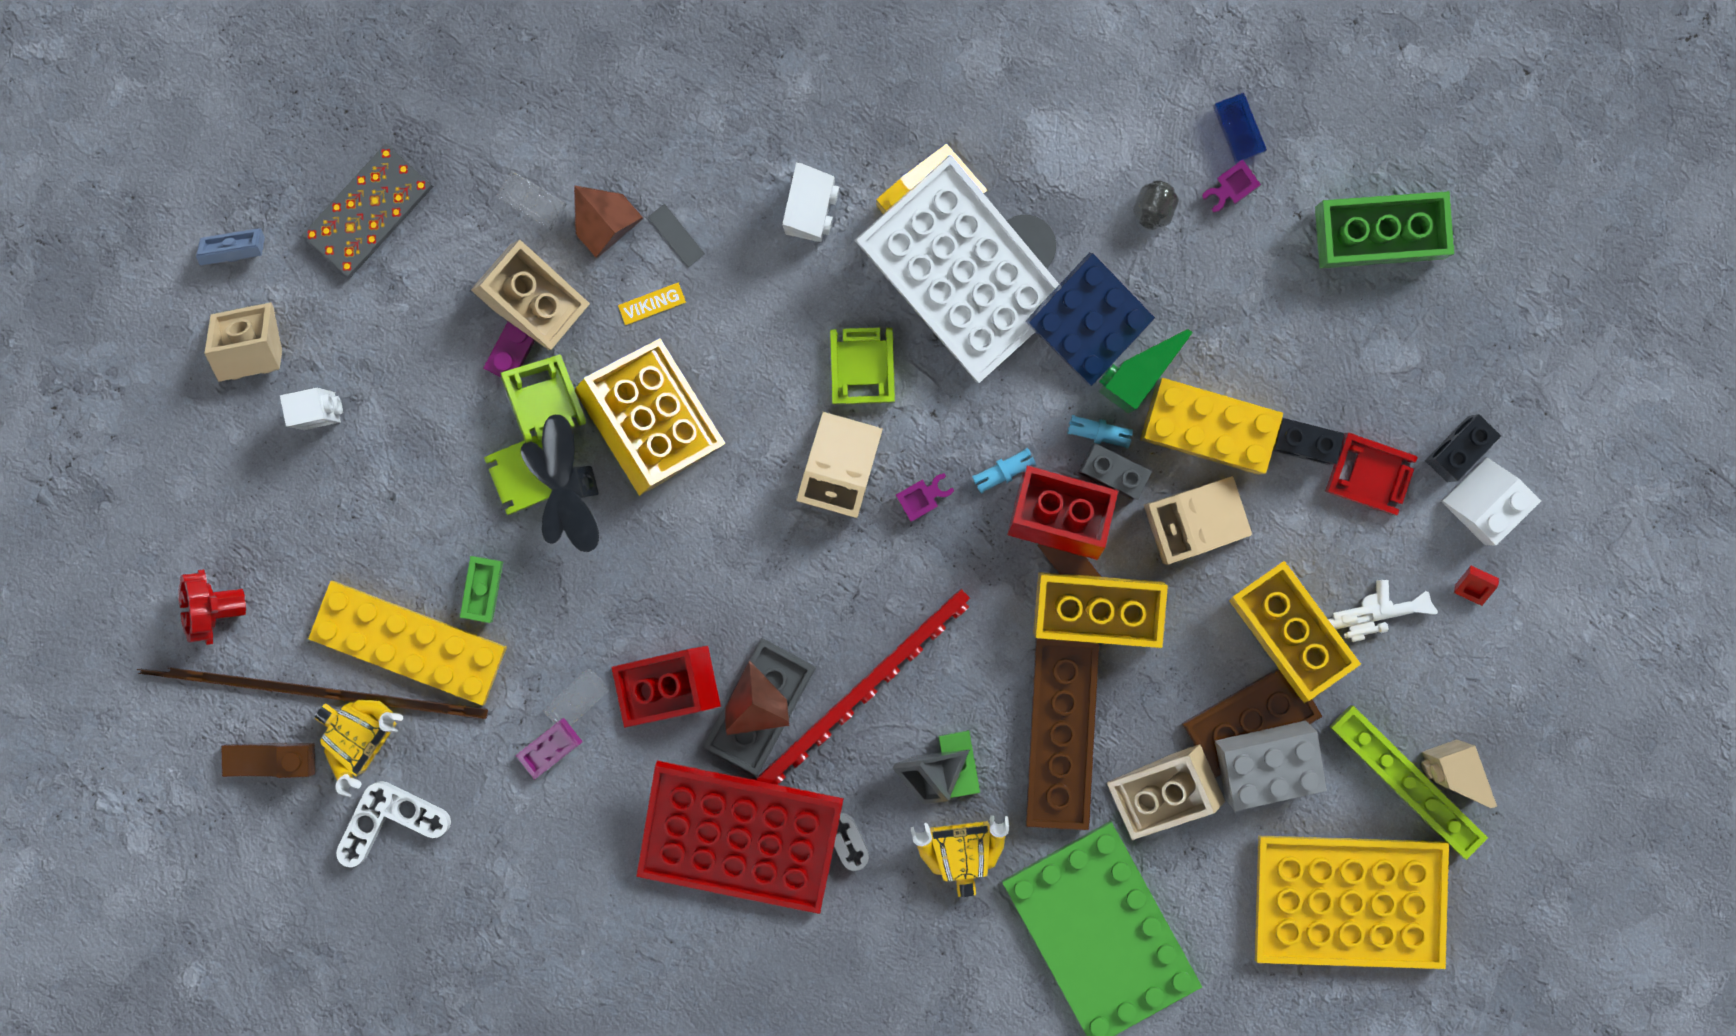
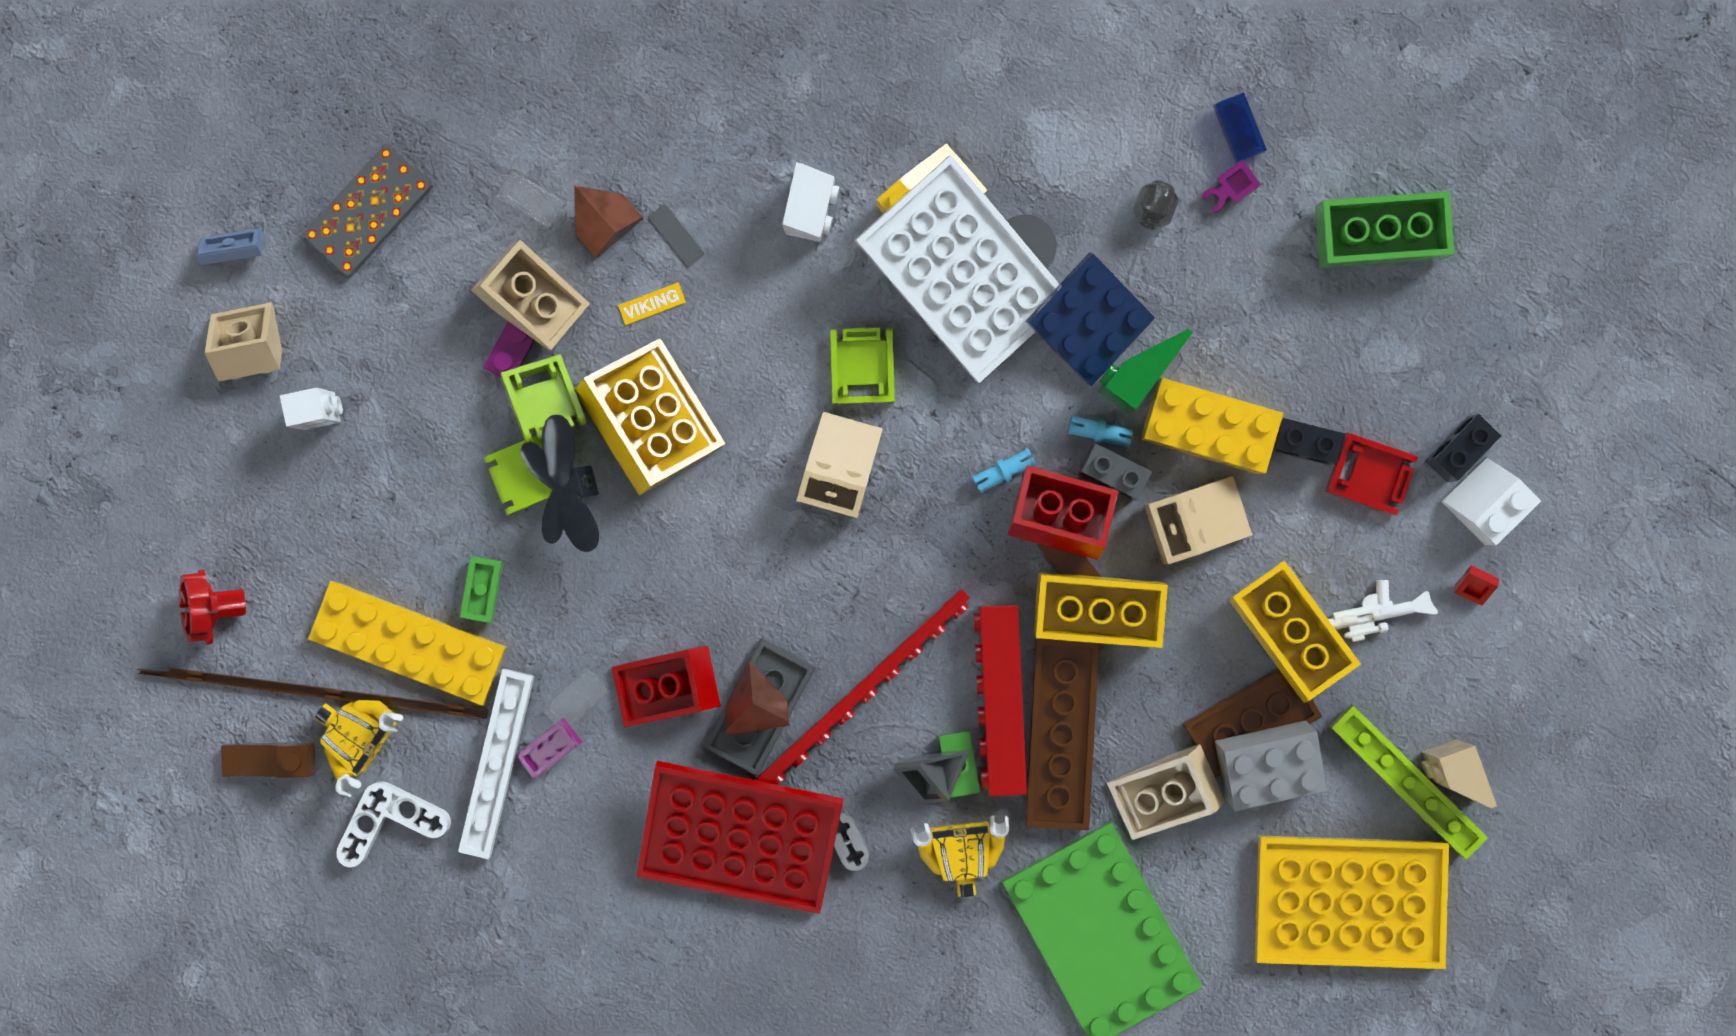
(496, 763): none -> white plate
(920, 499): magenta plate -> none
(1001, 700): none -> red brick

